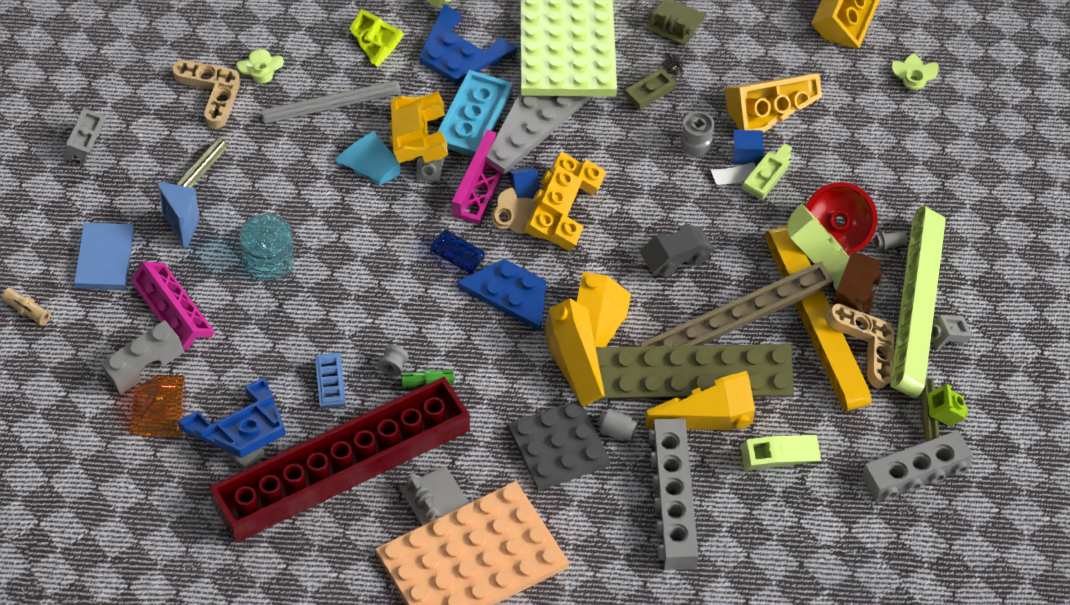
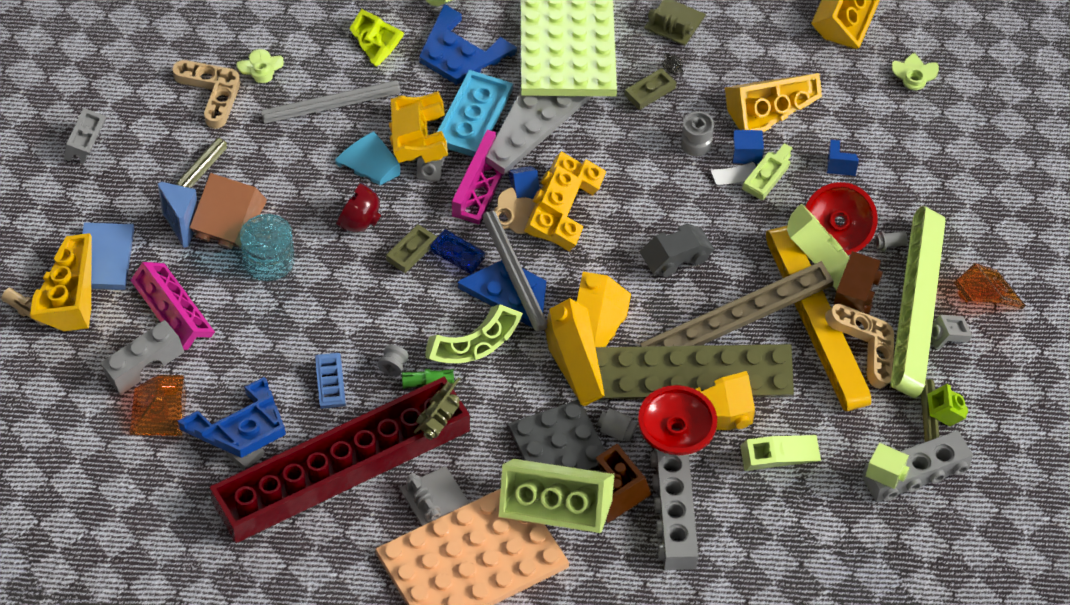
(66, 289): none -> yellow wedge
(225, 209): none -> nougat slope
(360, 210): none -> dark red cylinder
(411, 248): none -> olive plate
(439, 411): none -> olive hinge
(481, 342): none -> yellowish green brick
(515, 271): none -> light grey axle
(555, 495): none -> yellowish green slope
(629, 483): none -> reddish brown brick
(681, 409): none -> red dish
(841, 162): none -> blue panel
(888, 466): none -> yellowish green brick
(987, 287): none -> clear orange slope

